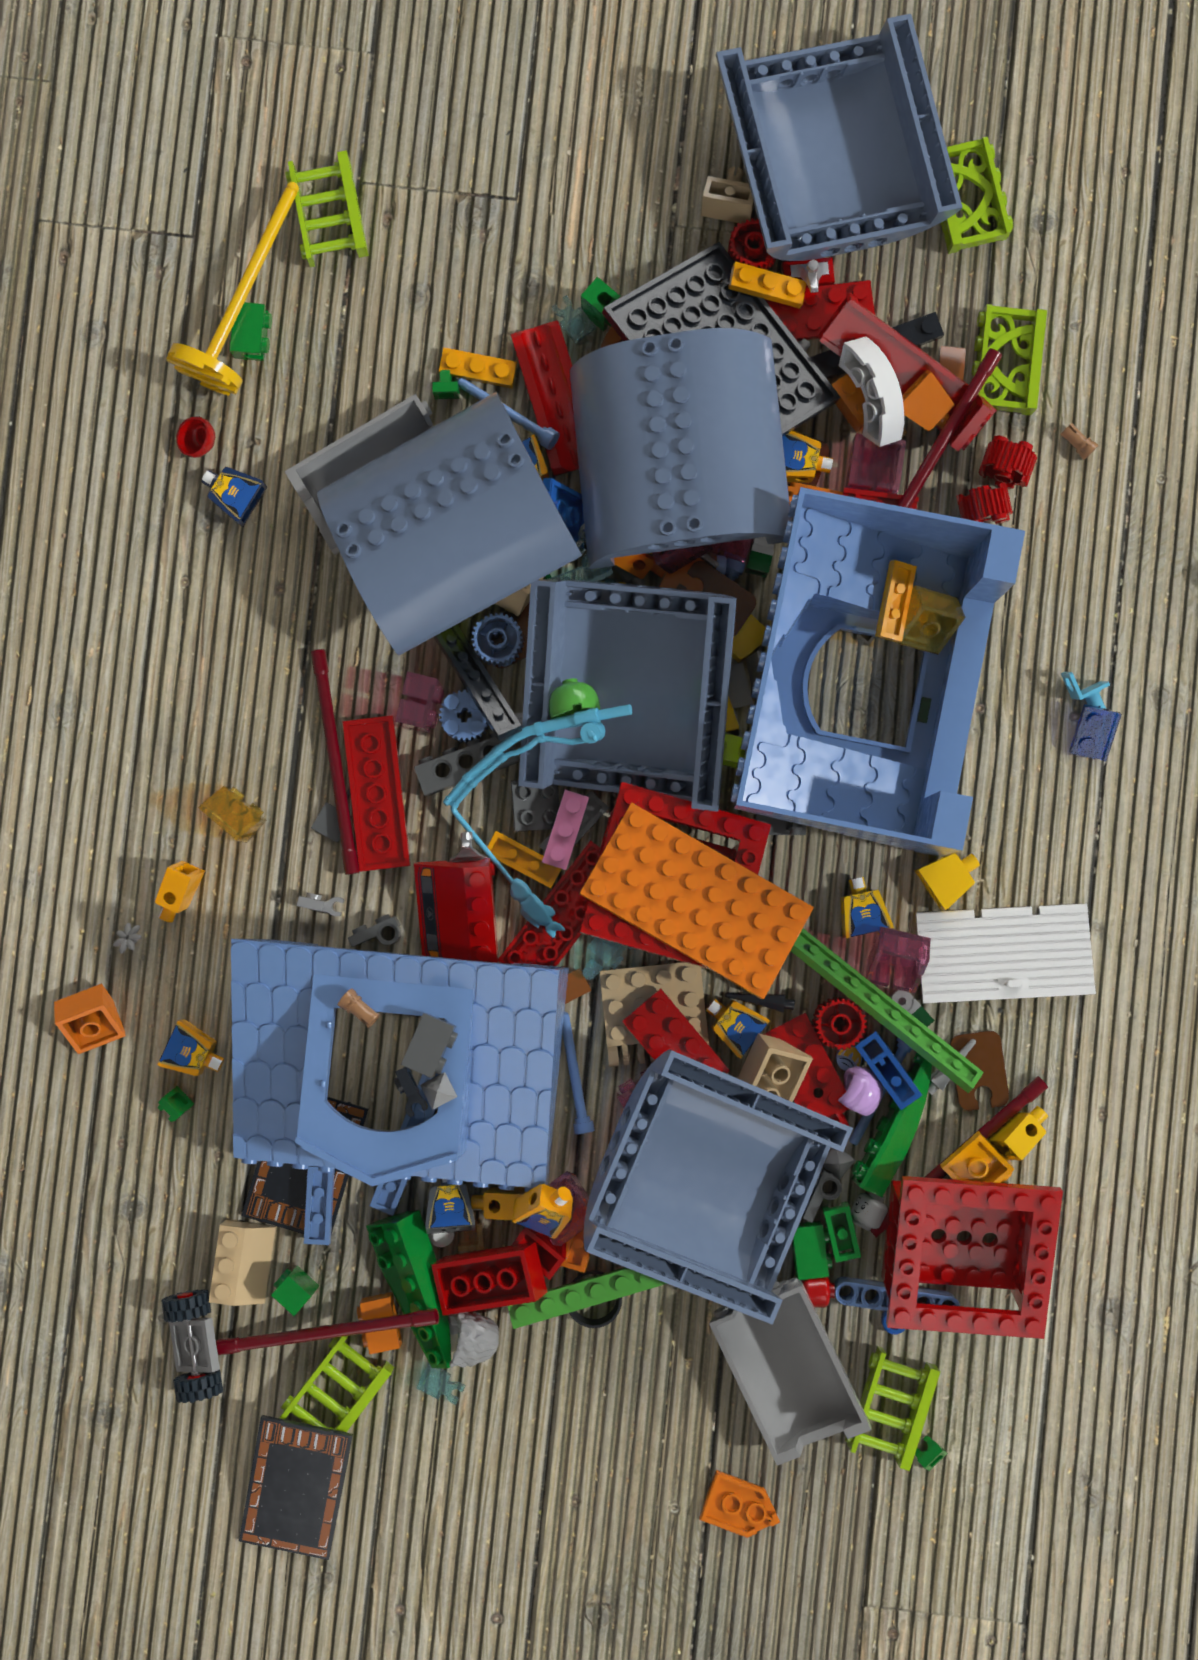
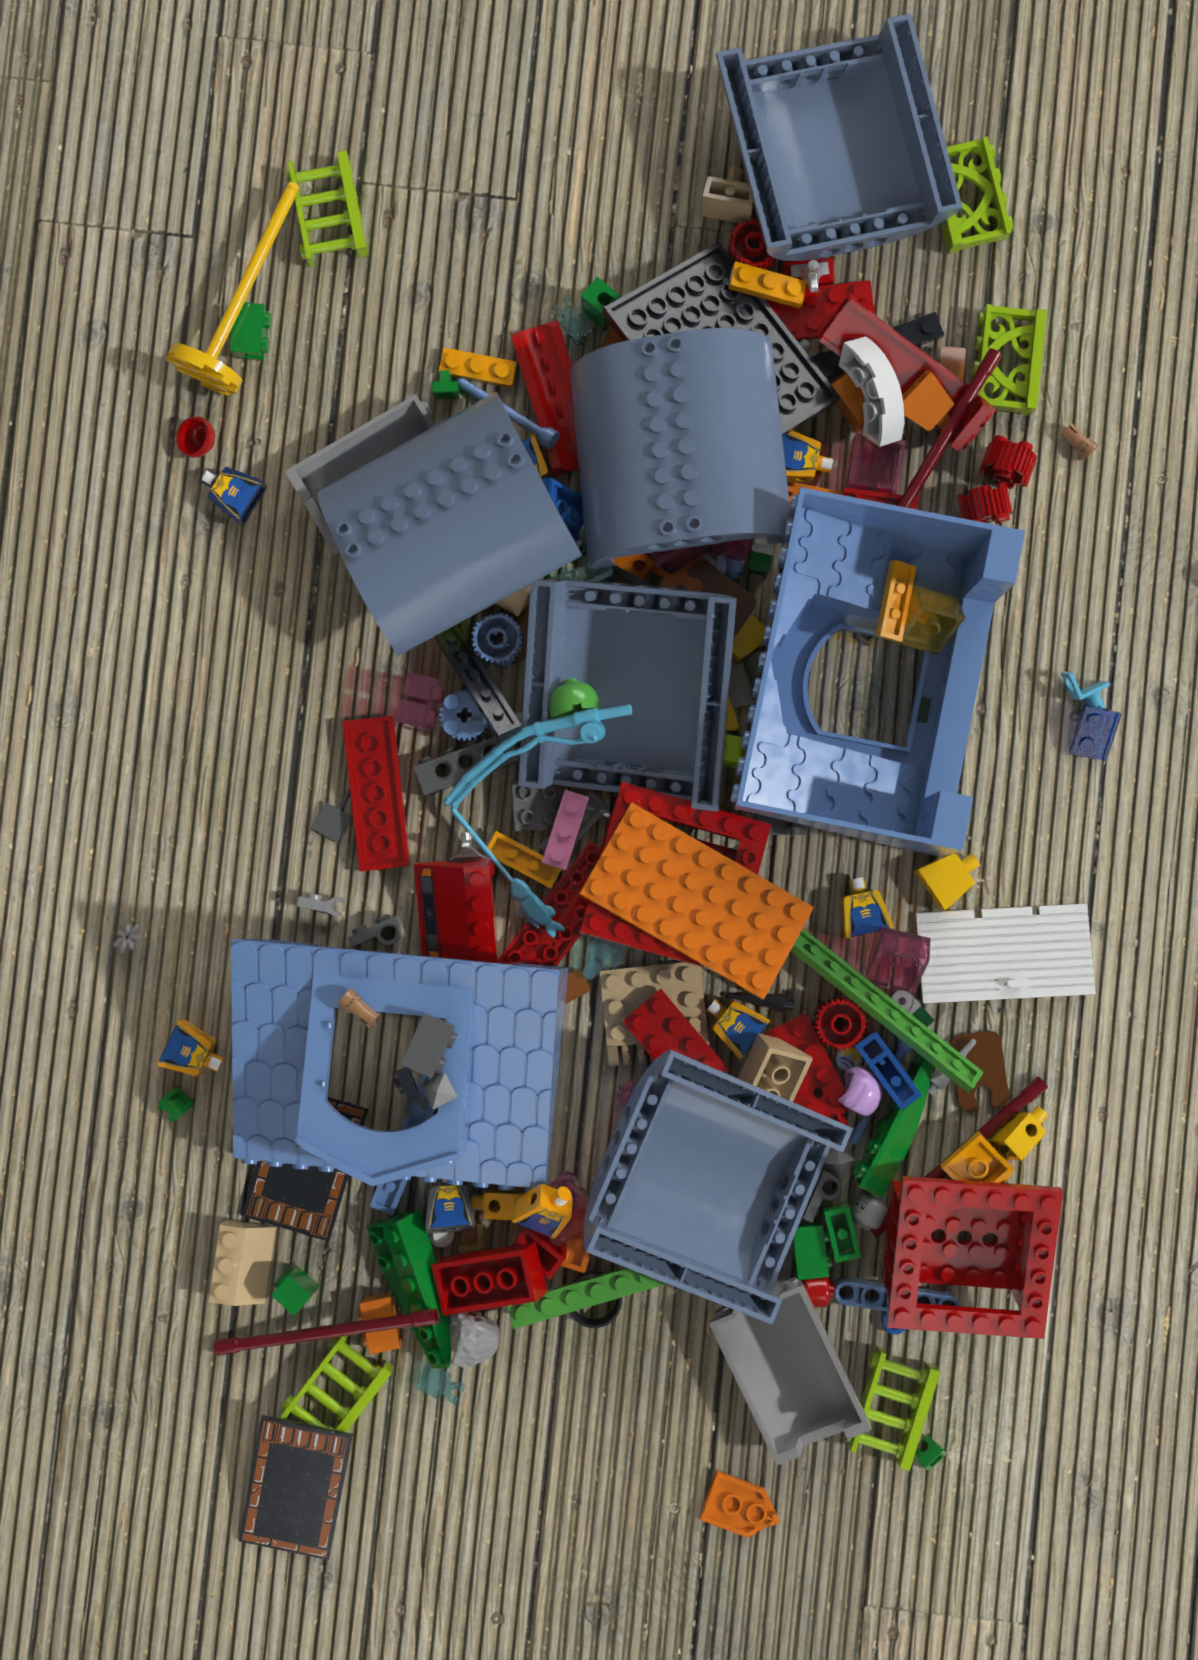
(88, 1019): orange slope -> none
(177, 889): light orange torso -> none
(193, 1346): plate -> none
(233, 813): clear yellow slope -> none
(318, 1206): medium blue plate -> none
(321, 671): dark red piece -> none
(582, 1122): medium blue piece -> none

